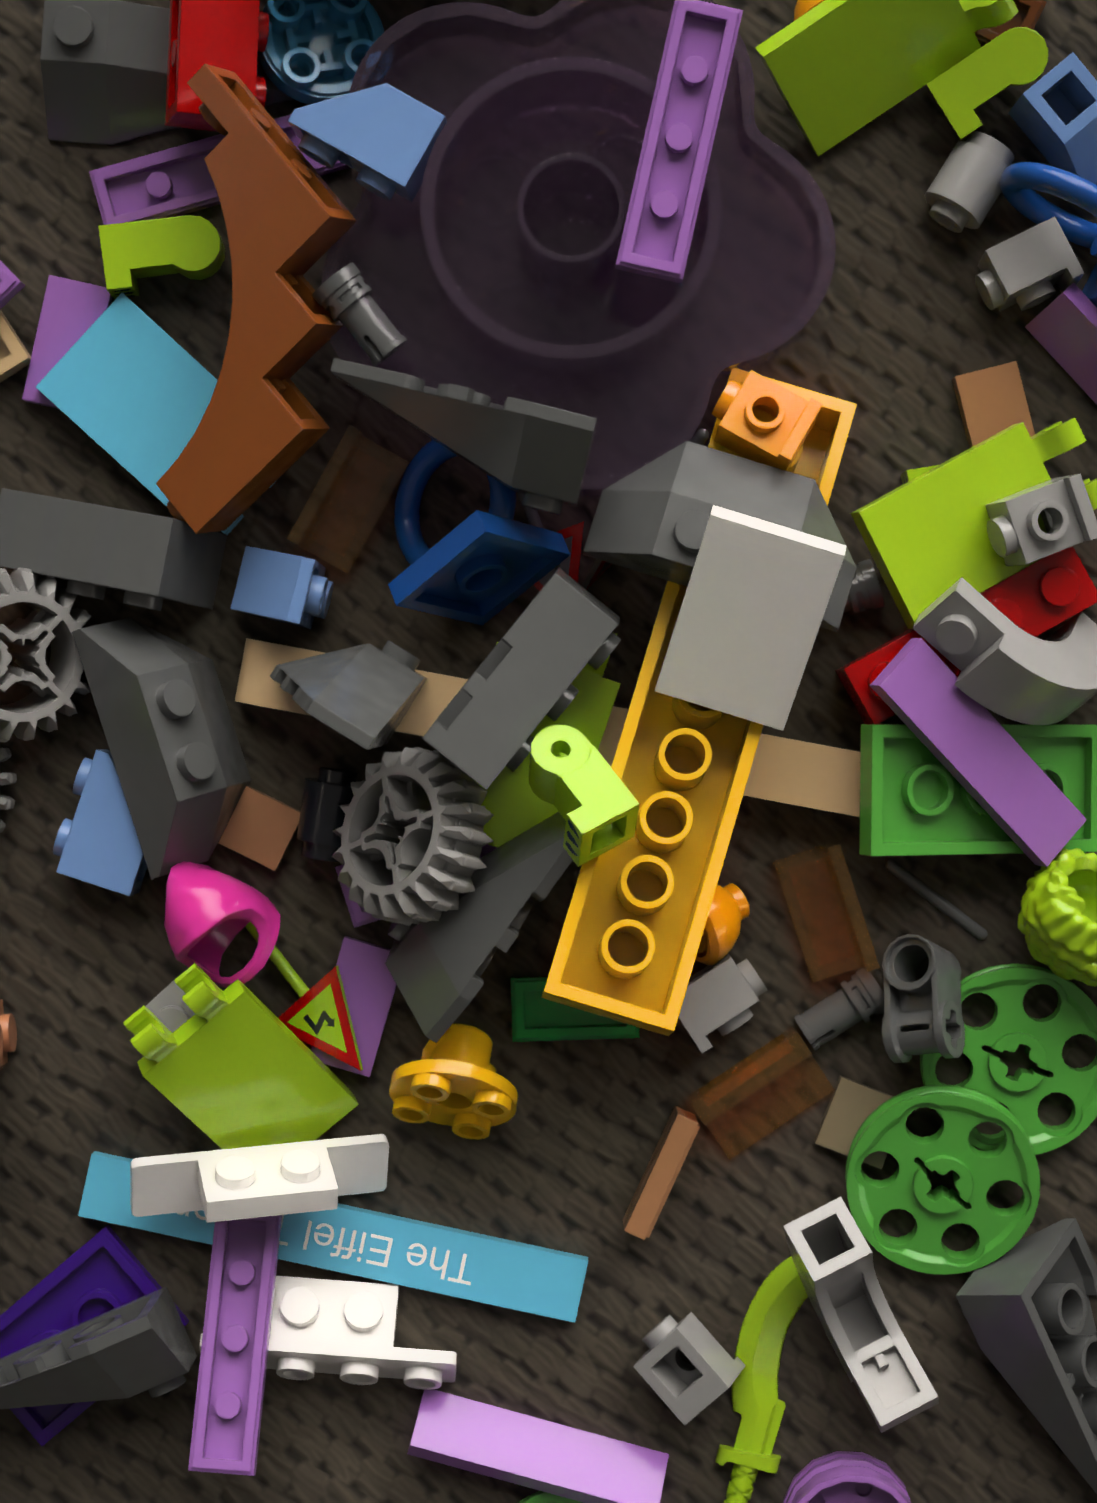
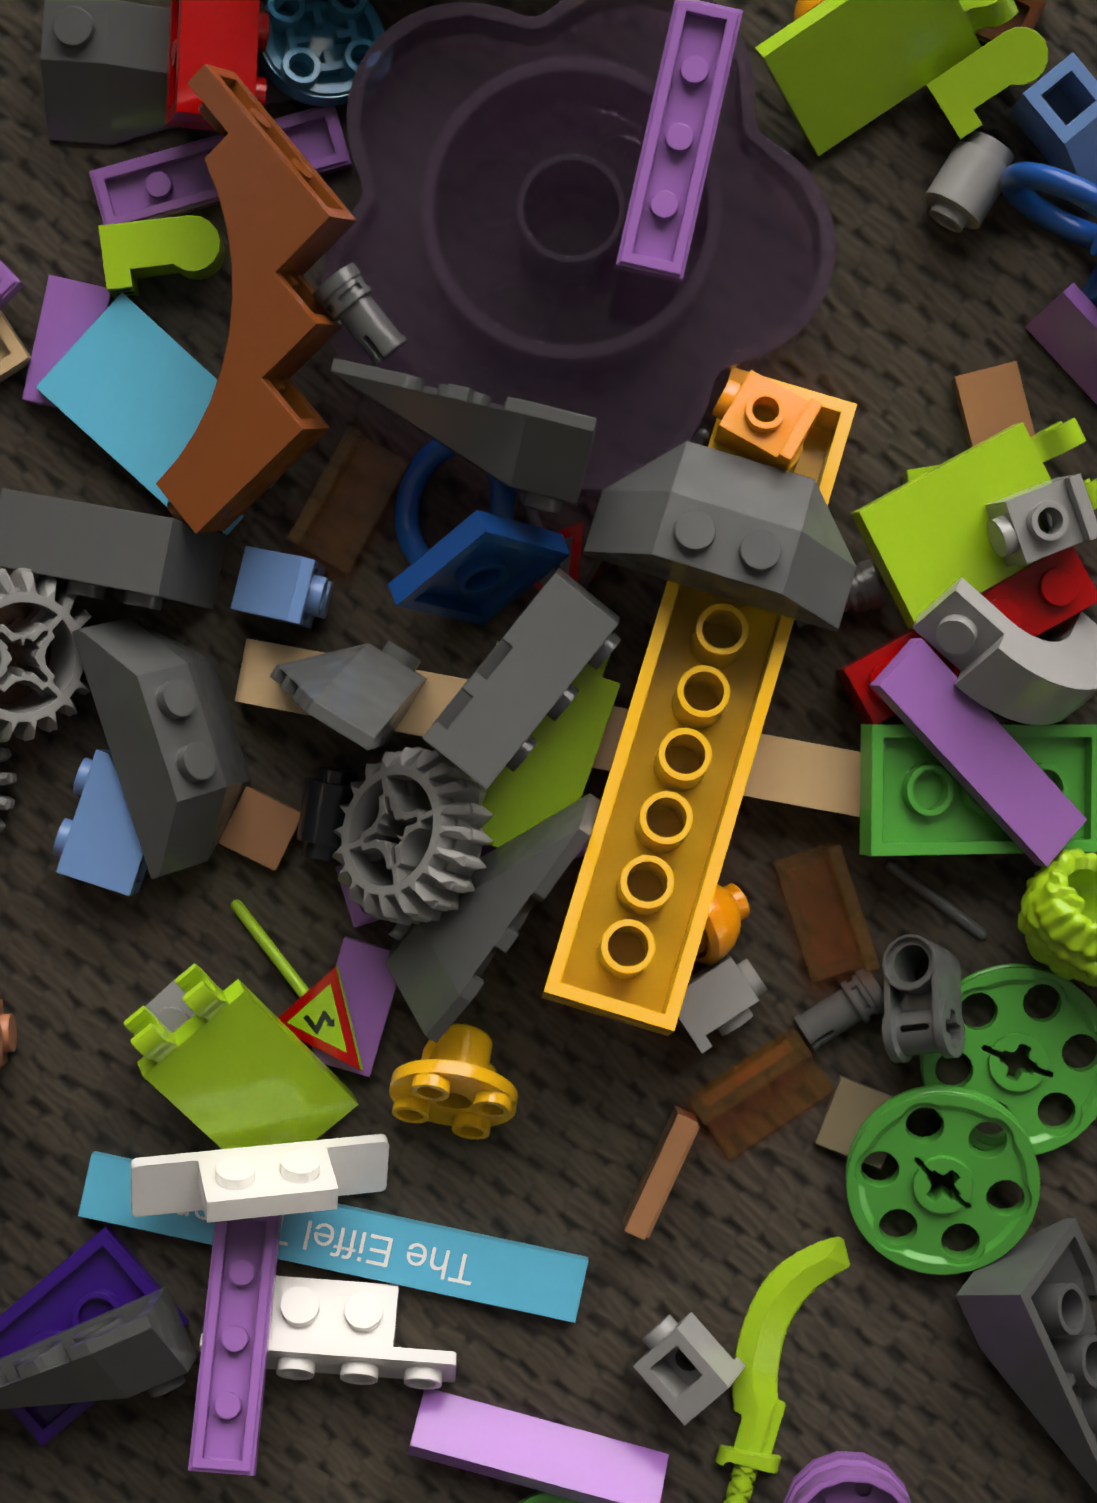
(206, 914): dark pink piece -> none
(375, 133): medium blue slope -> none
(551, 1021): green tile -> none
(584, 790): leg -> none
(749, 617): white tile -> none
(855, 1314): light grey arch -> none
(1027, 268): light grey brick -> none

